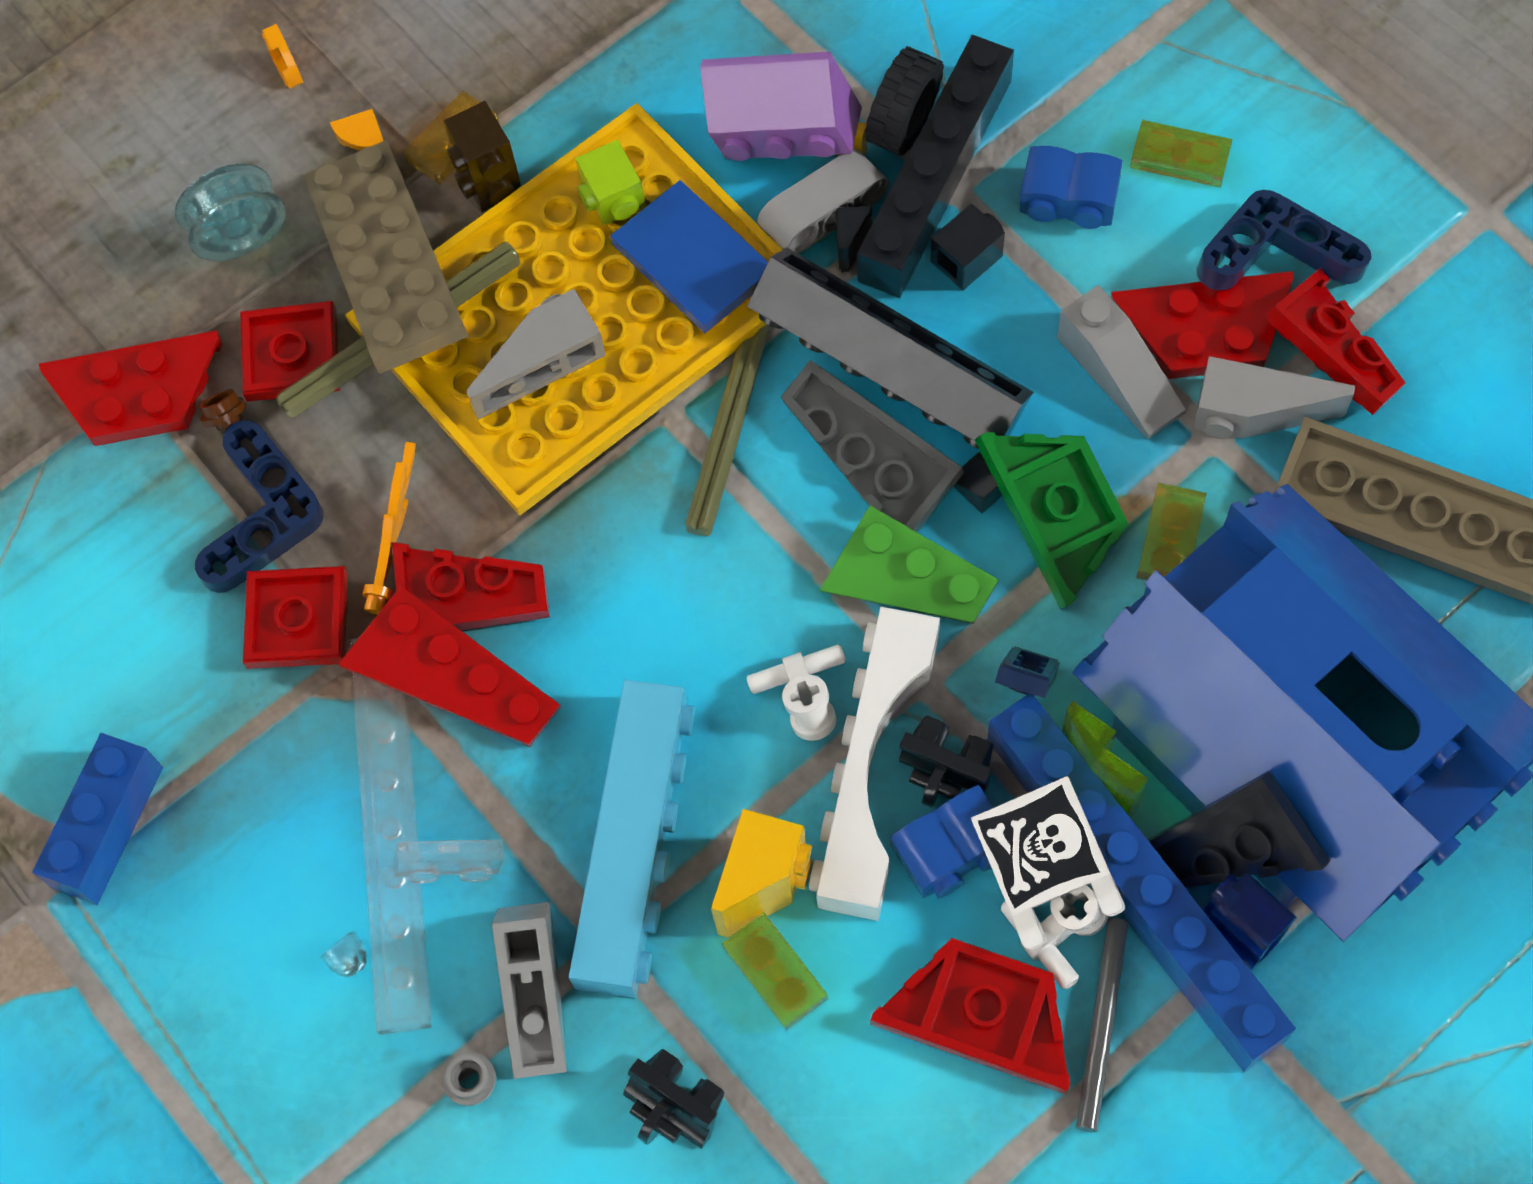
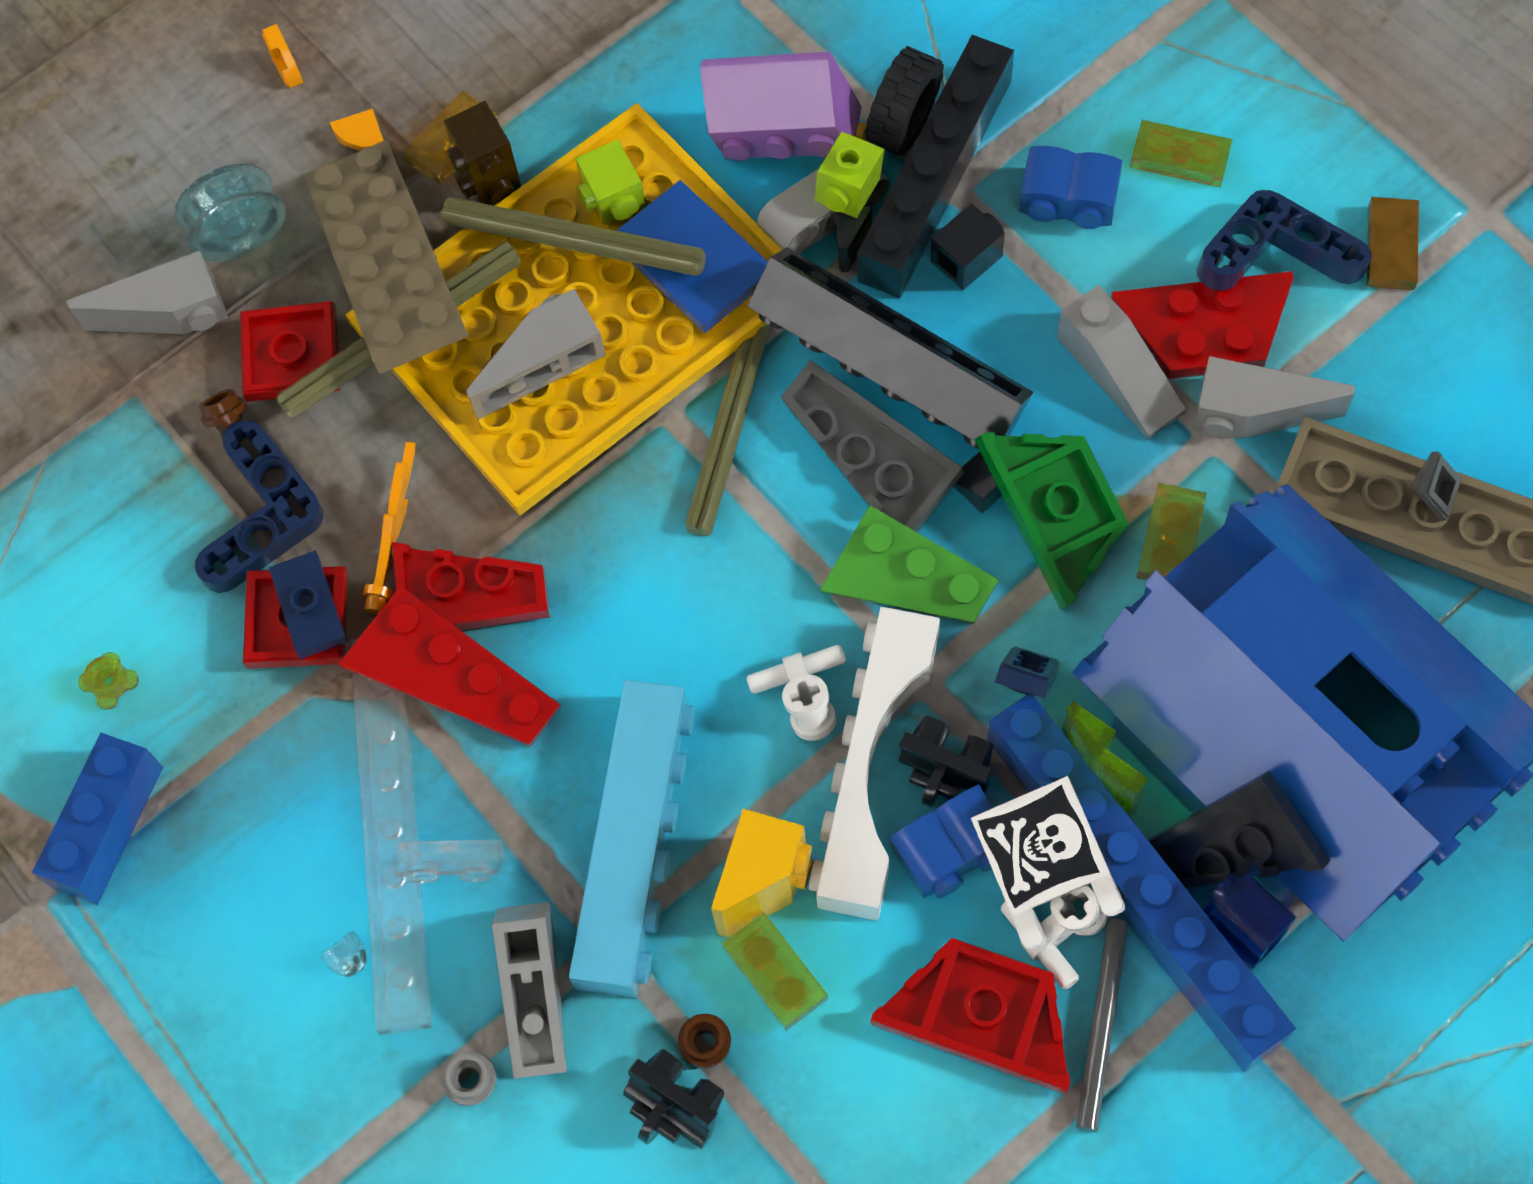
(101, 668): none -> clear yellow plate
(135, 387): red wing -> none
(161, 300): none -> light grey slope
(308, 604): none -> dark blue plate
(574, 236): none -> olive axle
(699, 1025): none -> reddish brown plate
(848, 174): none -> lime brick
(1328, 338): red wing -> none
(1393, 243): none -> pearl gold tile
(1437, 485): none -> dark grey slope

